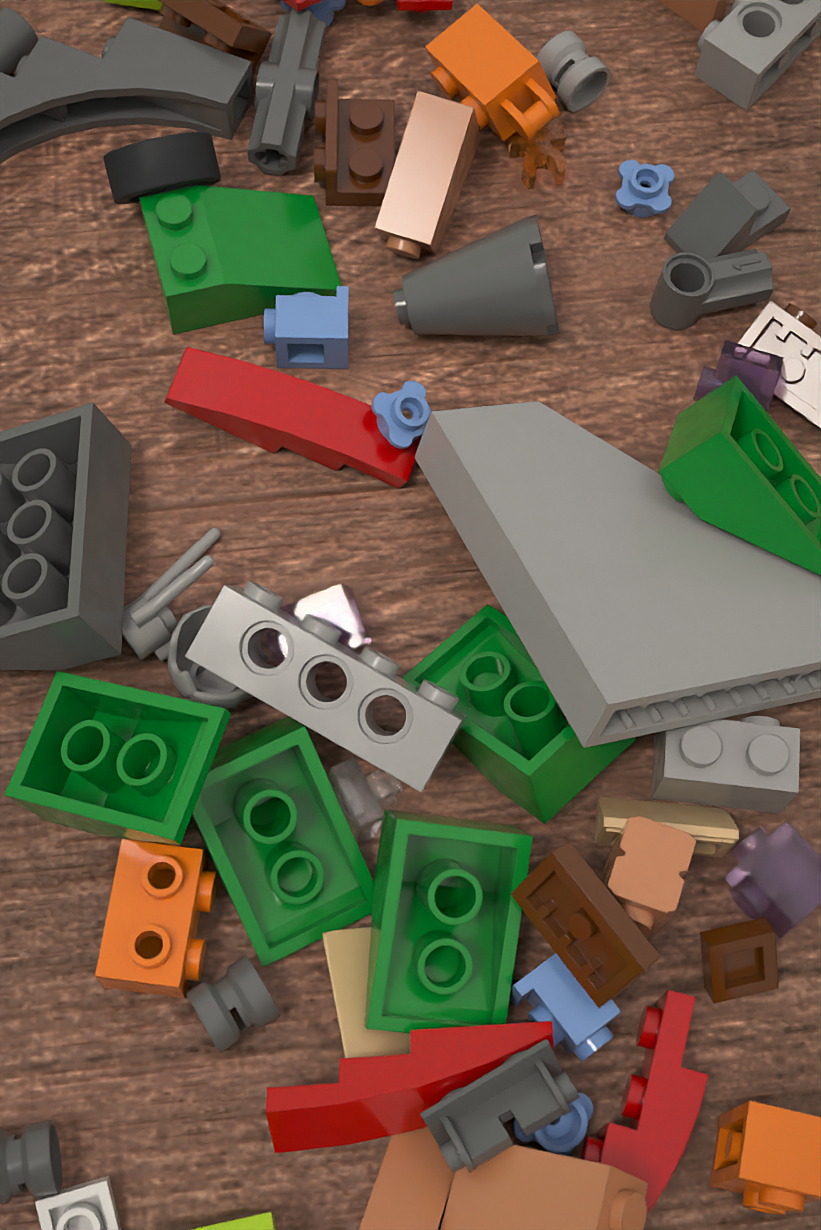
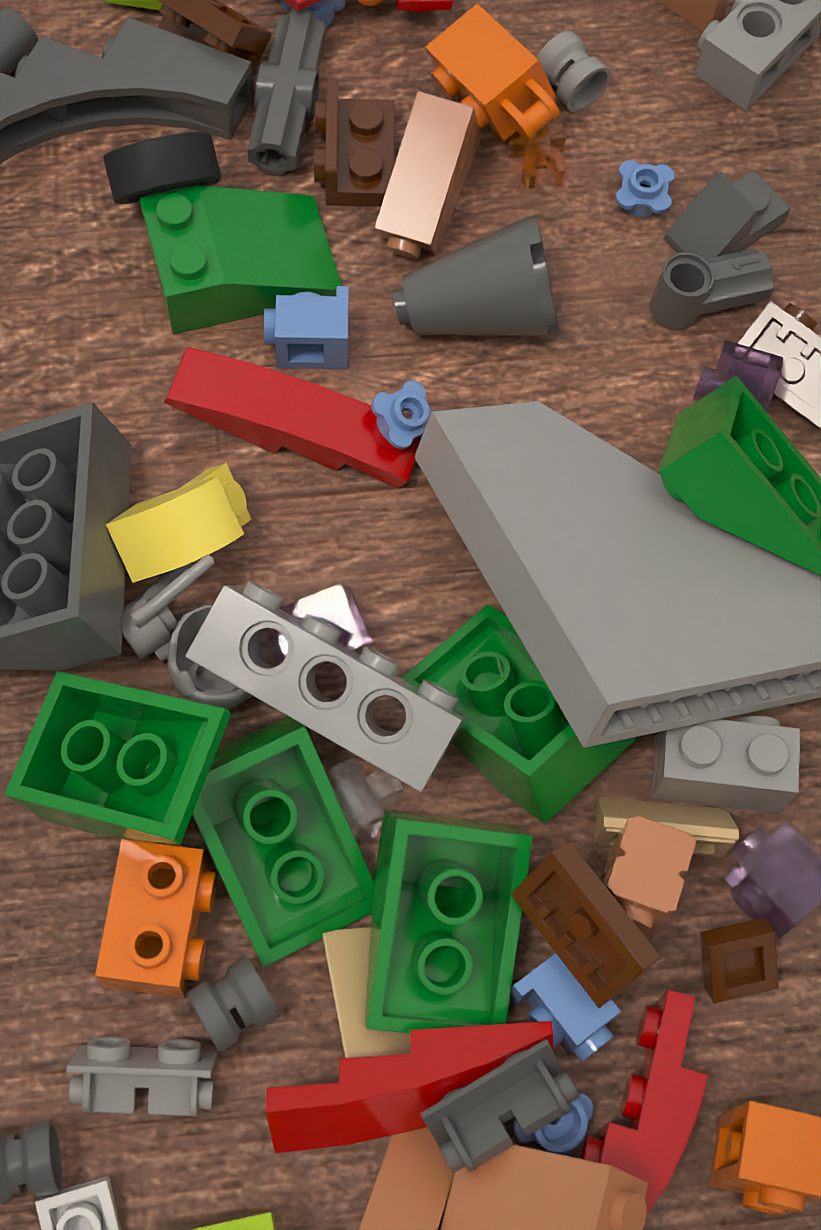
(115, 1071): none -> light grey hinge
(180, 524): none -> light yellow brick

